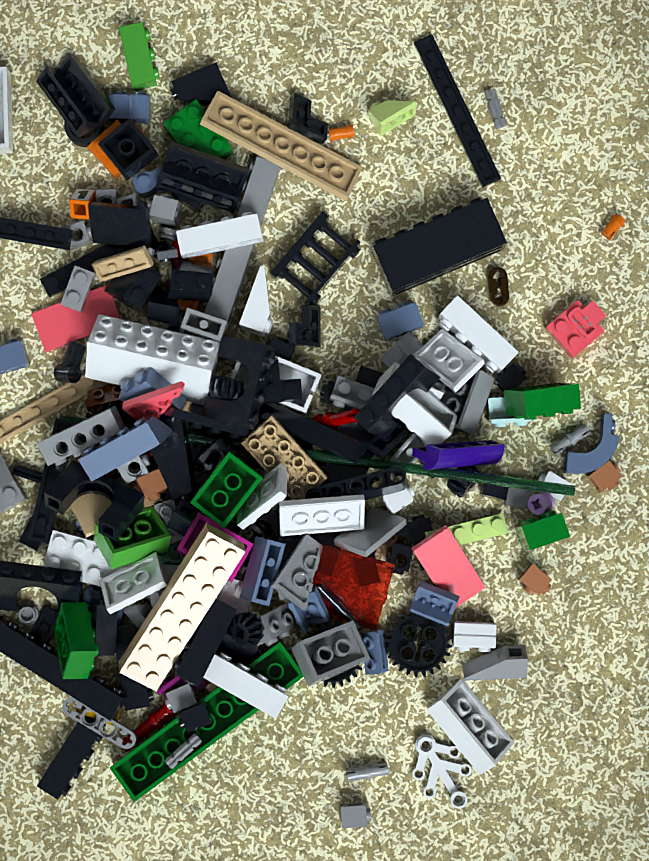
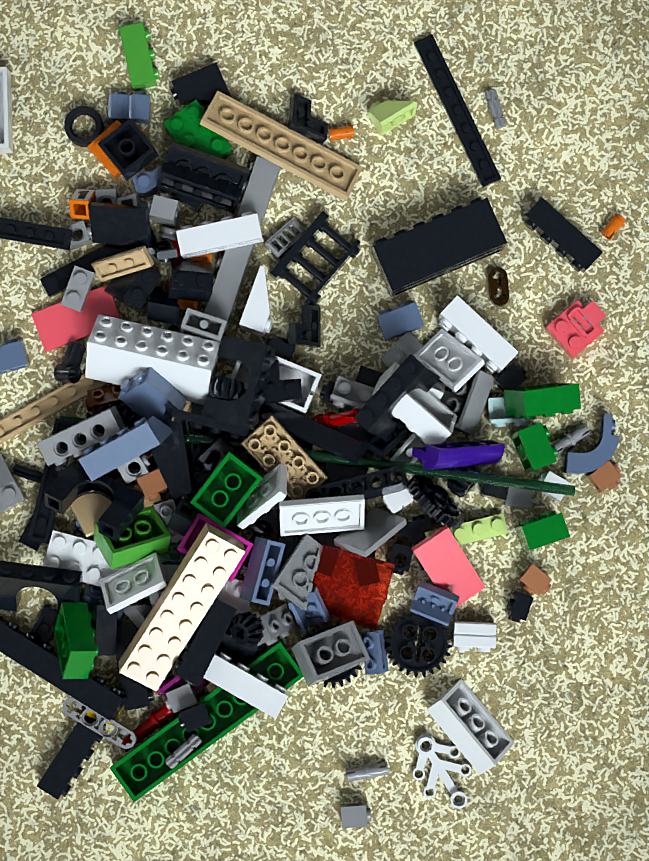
(28, 614): light grey plate -> none
(76, 95): black slope -> none
(153, 403): coral wing -> none
(285, 248): none -> light grey slope
(338, 606): black bar -> none
(435, 501): none -> black gear
(501, 663): light grey slope -> none
(519, 606): none -> black brick
(534, 447): none -> green brick
(546, 501): lavender wheel -> none
(561, 234): none -> black brick

